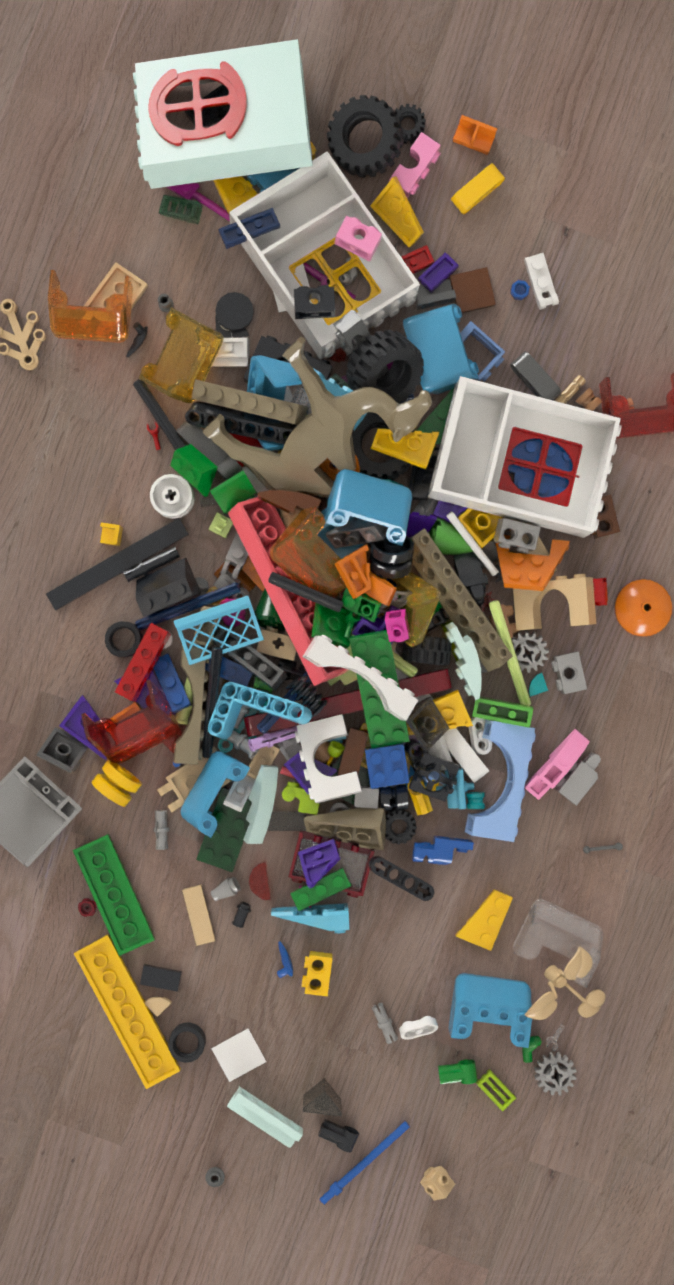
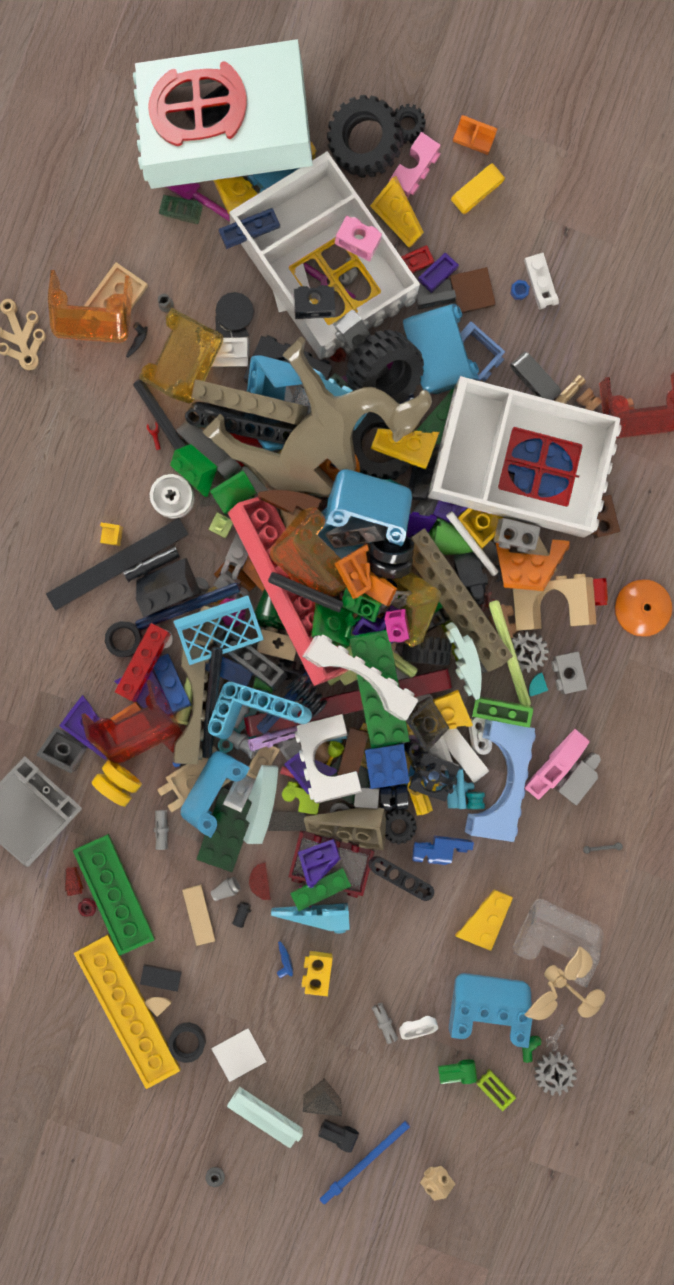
(73, 883): none -> clear red cone

